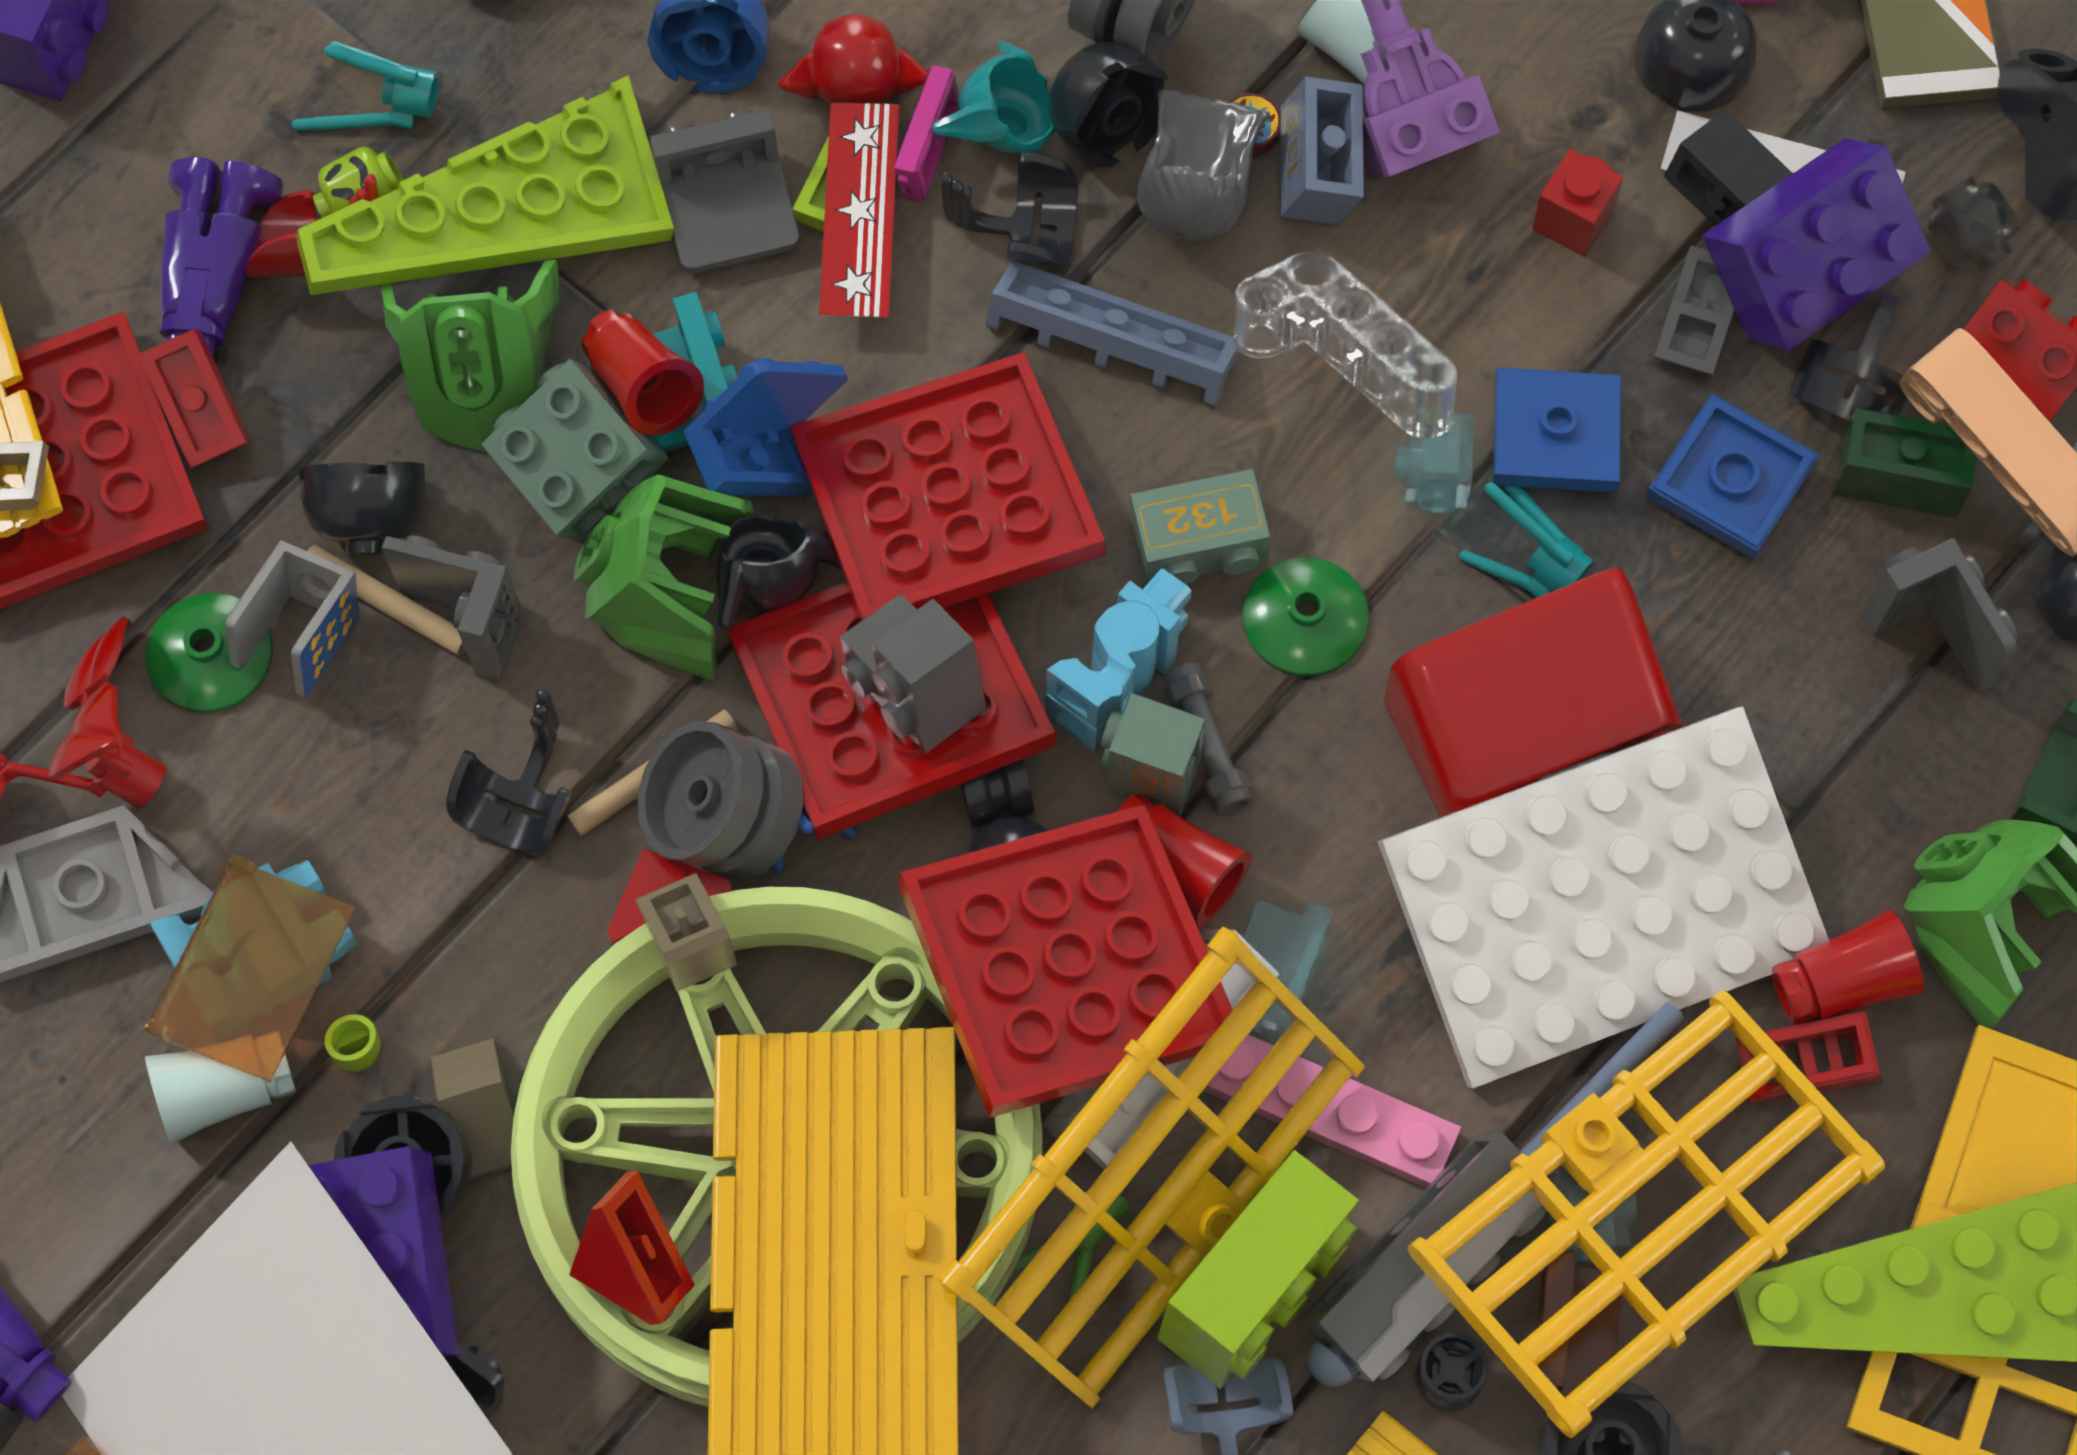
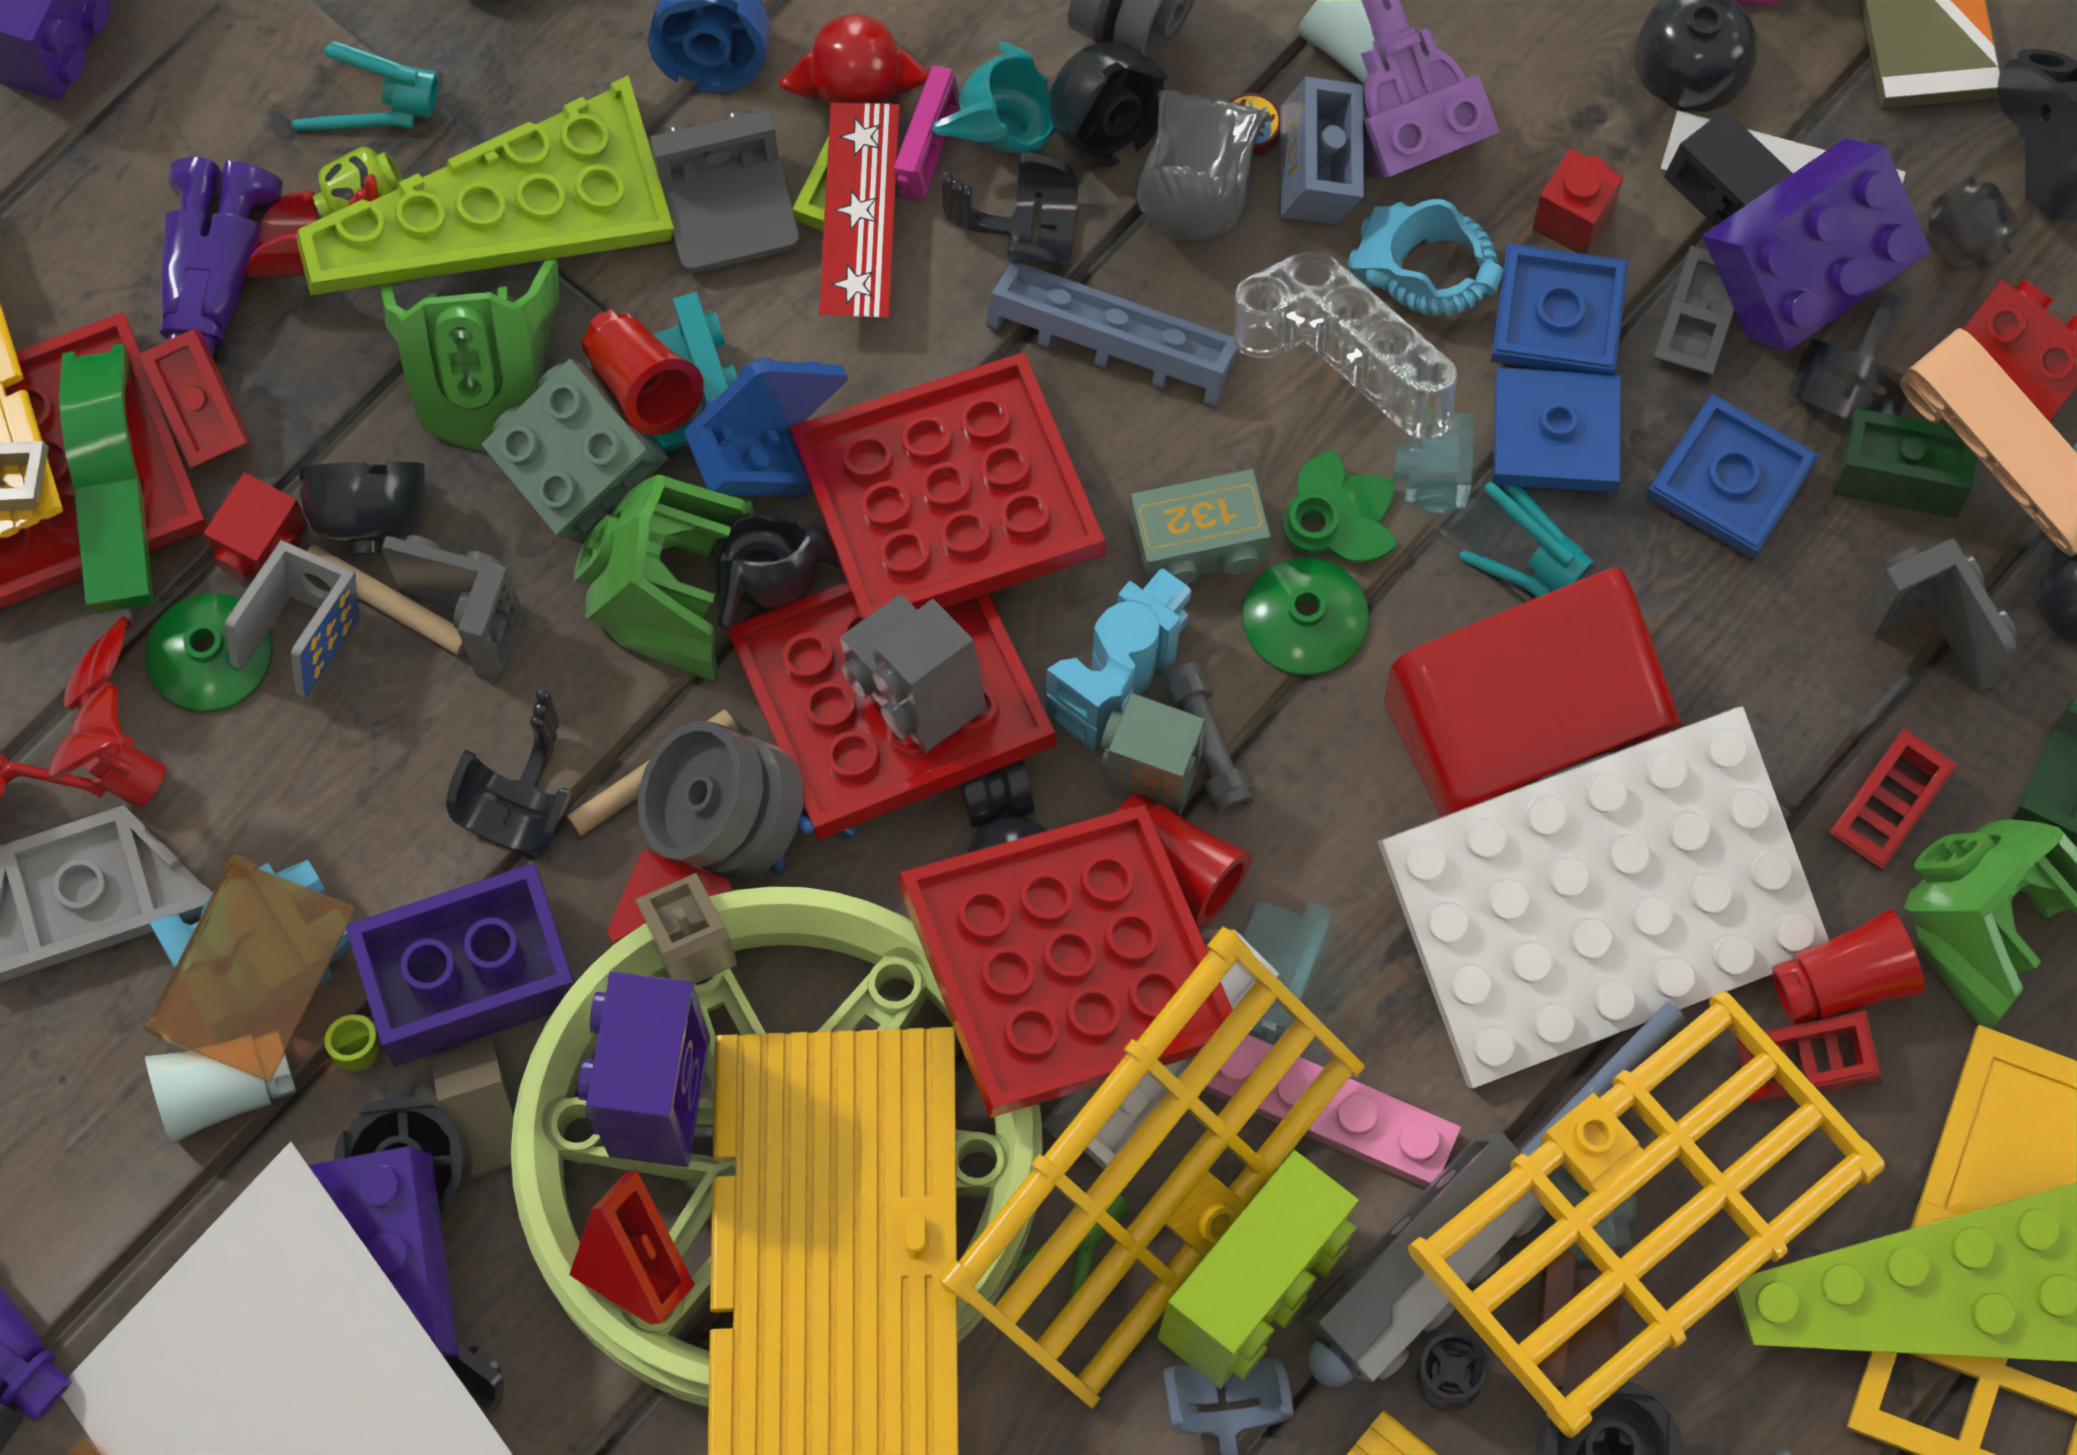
(105, 481): none -> green piece
(252, 526): none -> red brick
(461, 964): none -> dark purple brick
(645, 1068): none -> dark purple brick
(1345, 506): none -> green plate
(1399, 228): none -> medium azure piece
(1559, 310): none -> blue plate
(1922, 757): none -> red slope

